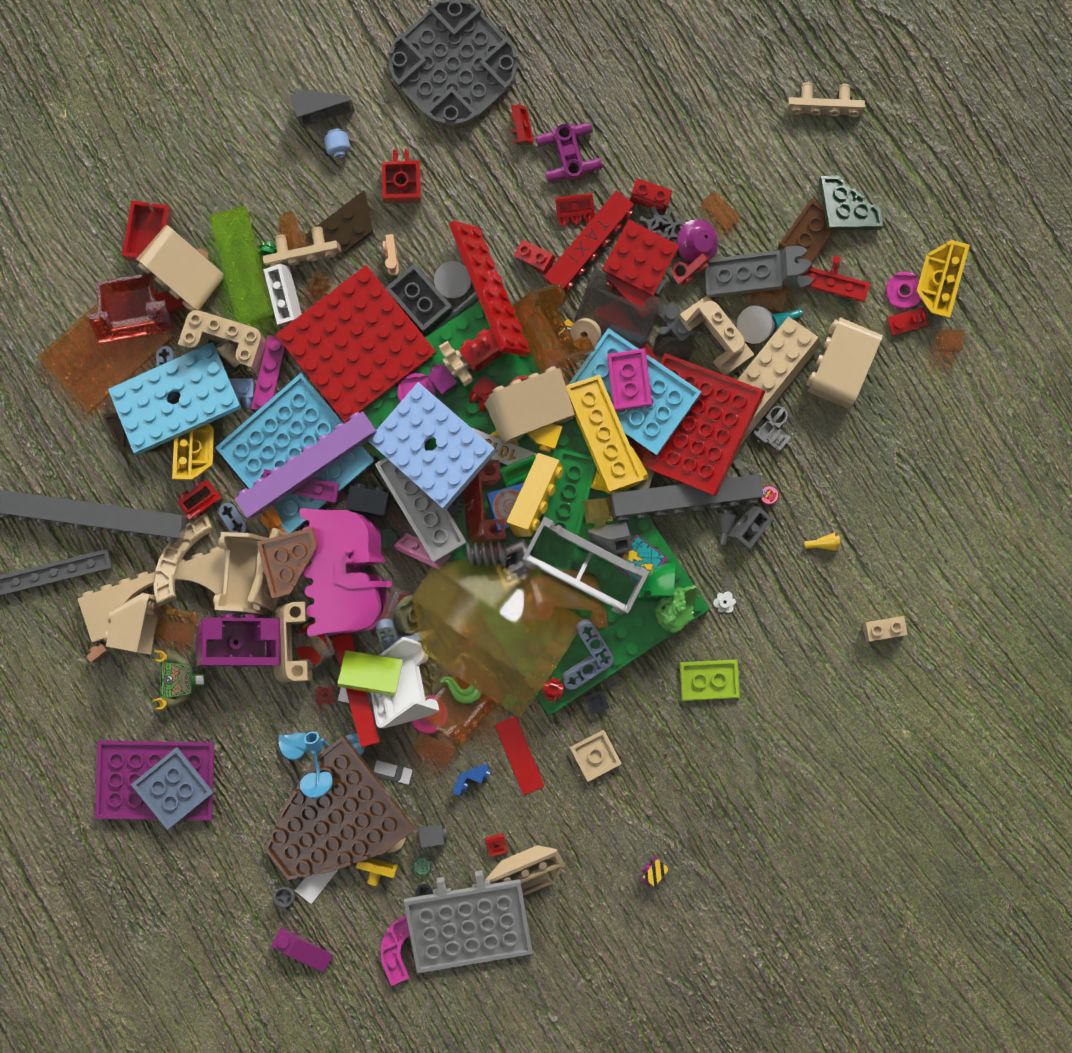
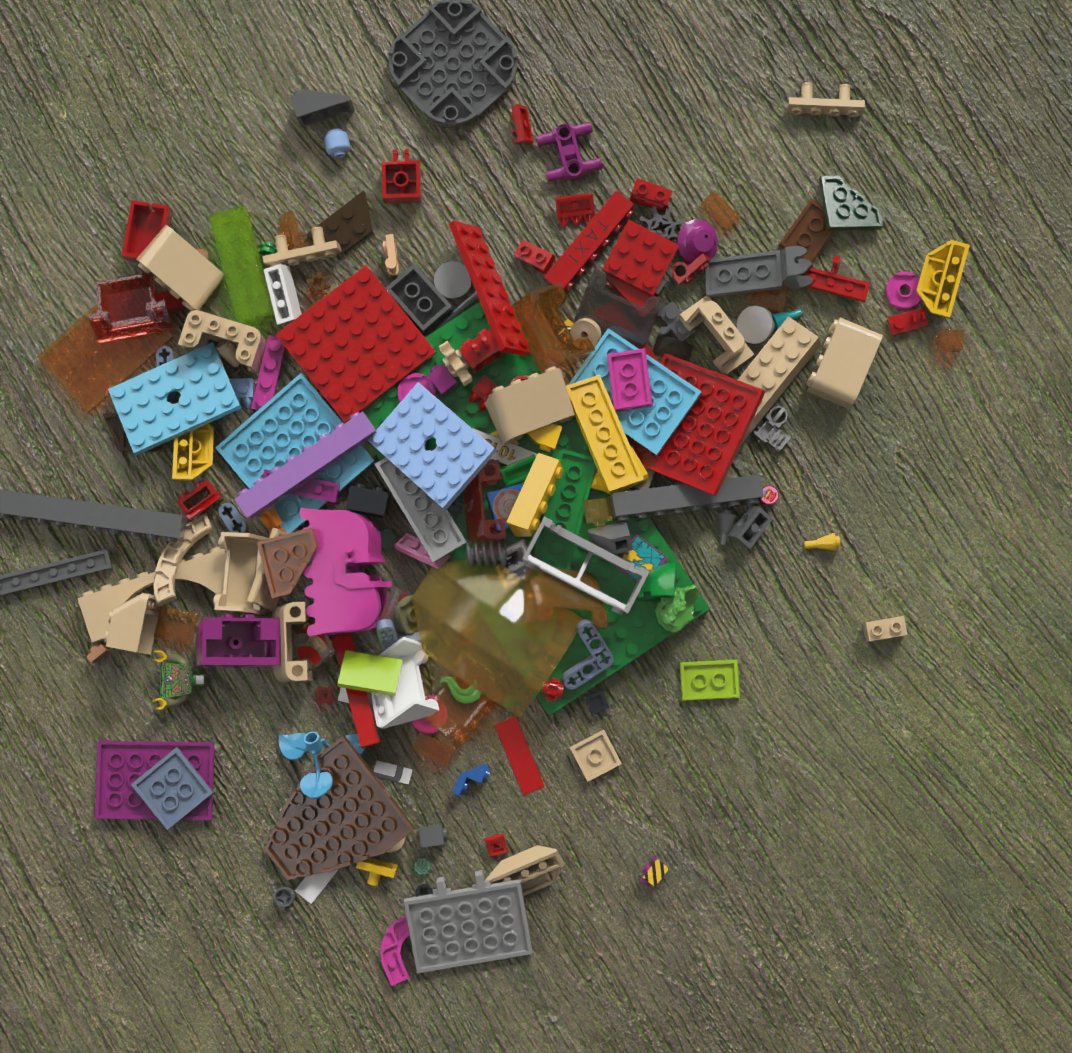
(301, 949): magenta slope -> none
(718, 602): white plant -> none

